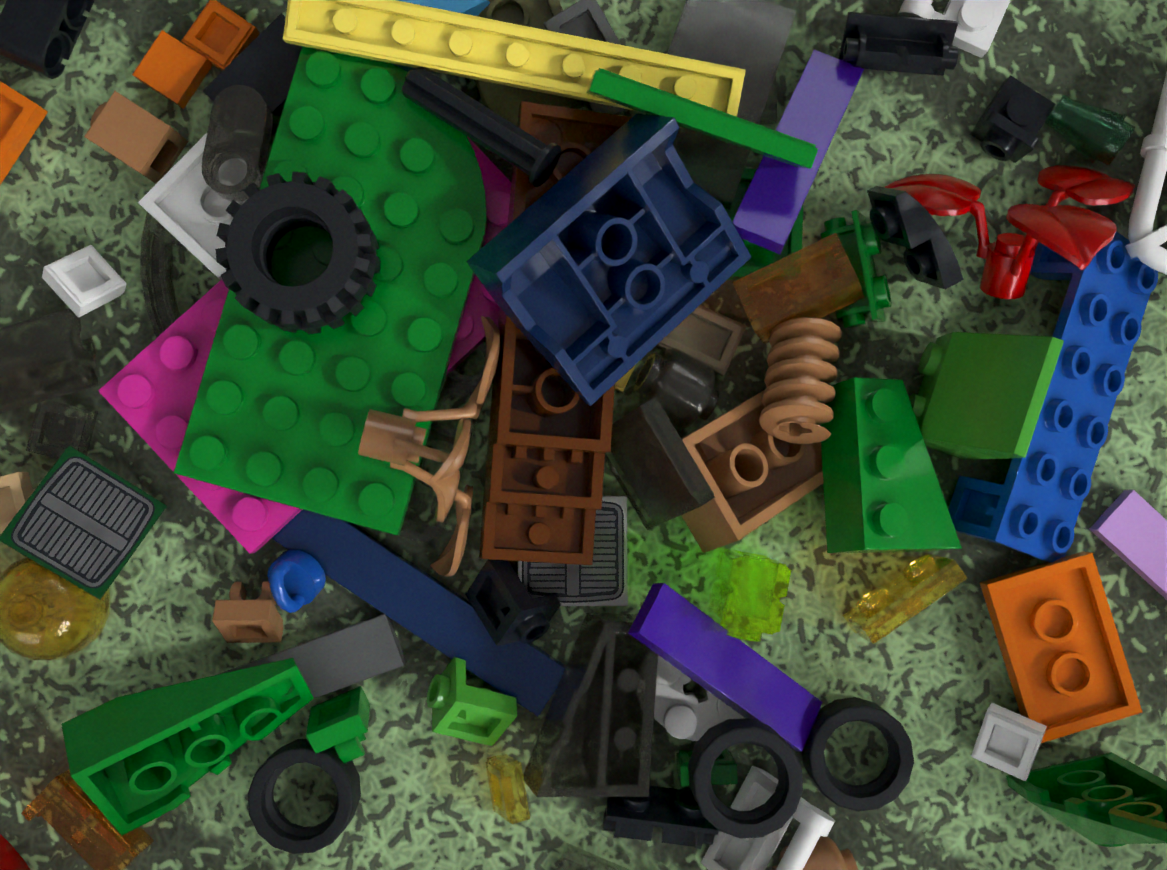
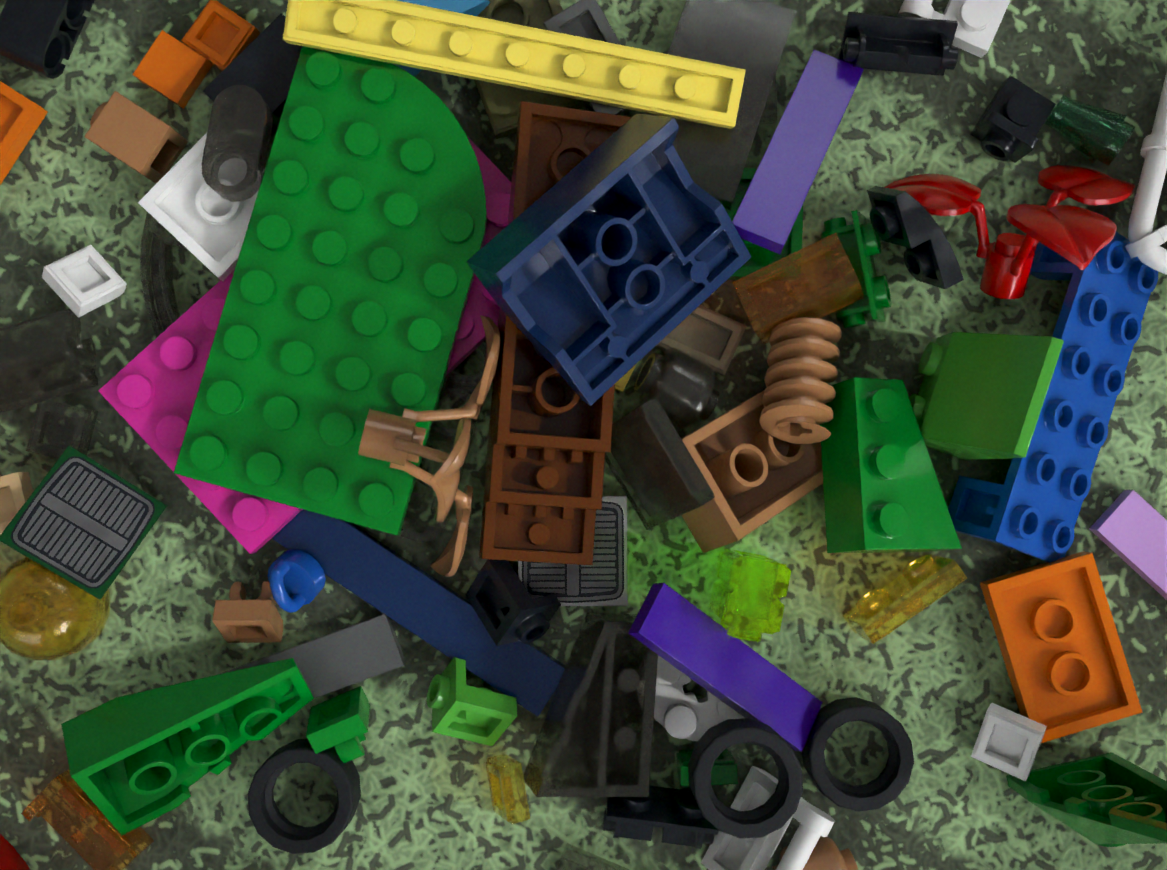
(265, 220): black tyre -> none
(482, 125): black axle -> none
(702, 119): green tile -> none

